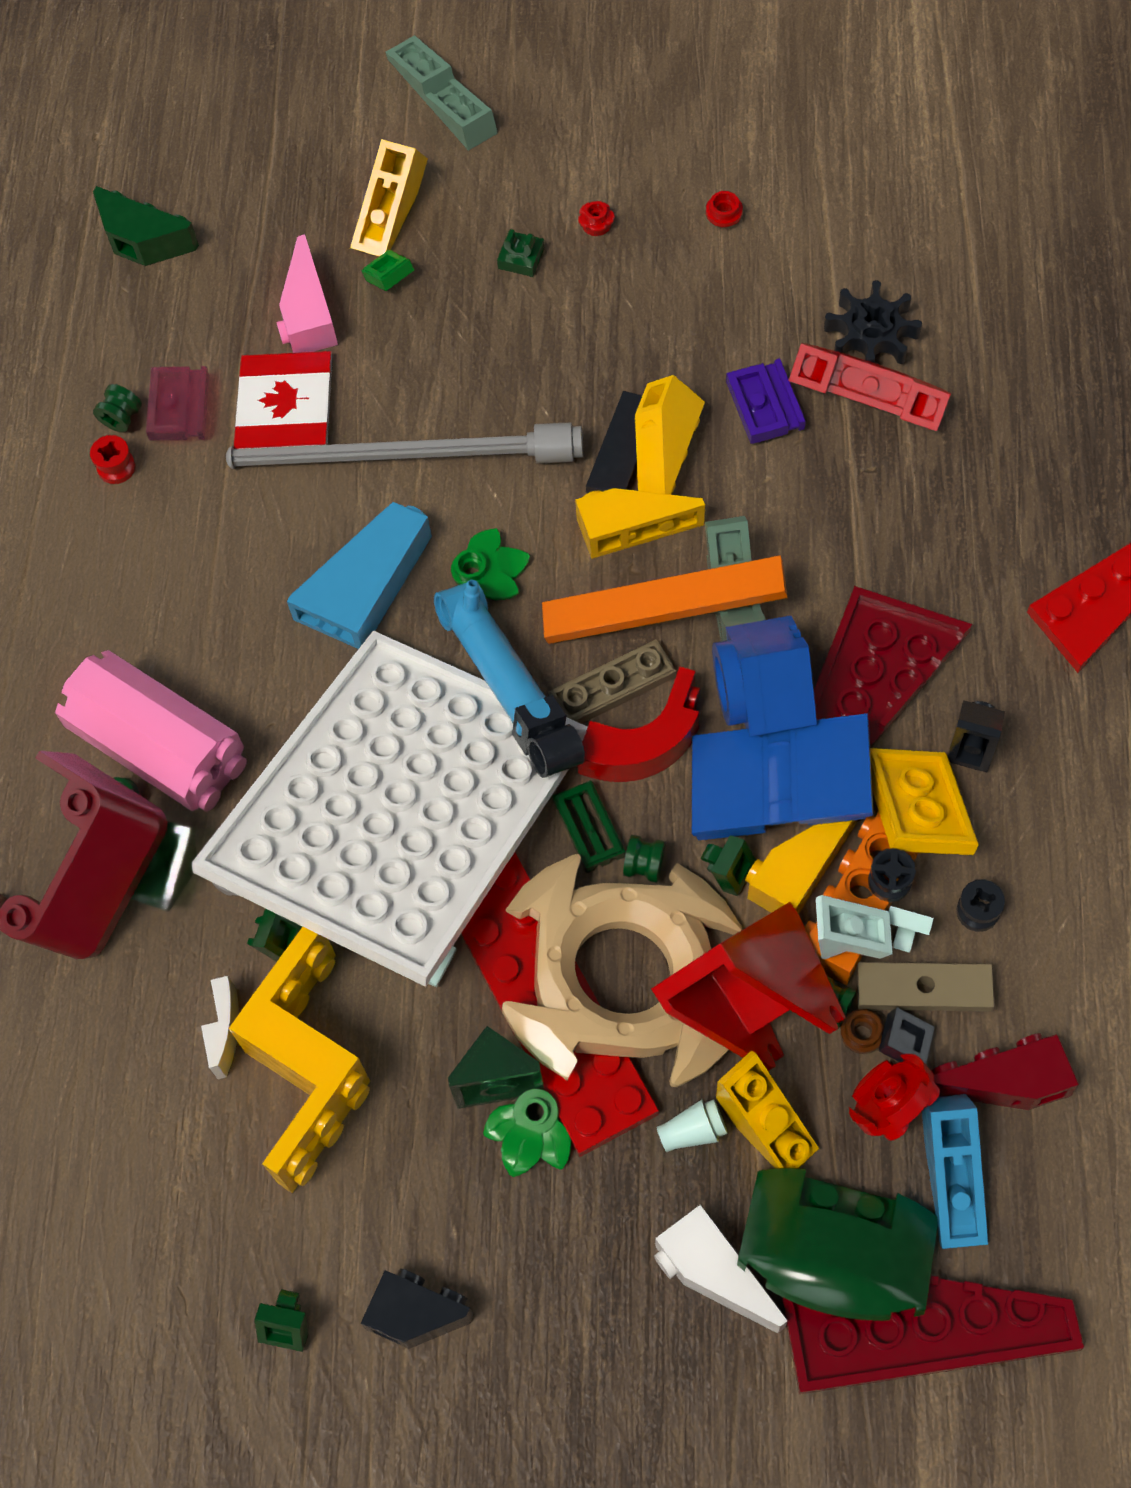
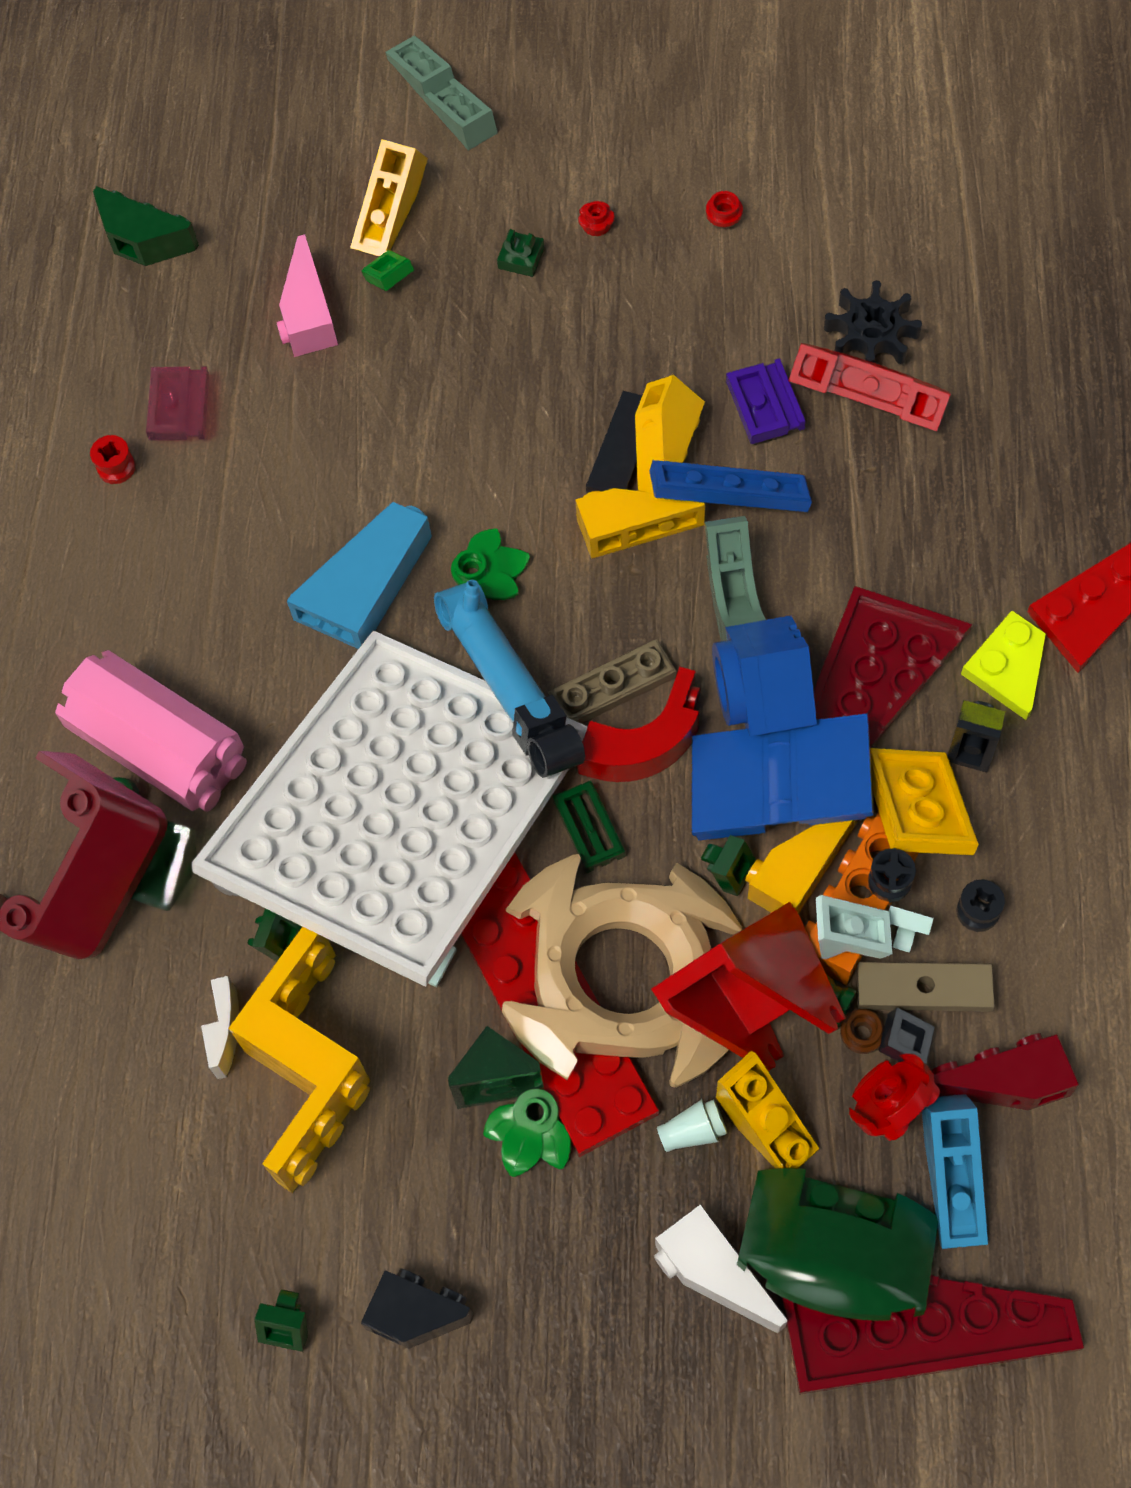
(117, 408): dark green wheel -> none
(286, 421): flag -> none
(644, 858): dark green wheel -> none
(664, 599): orange tile -> none
(729, 486): none -> blue tile
(1009, 664): none -> neon yellow wing

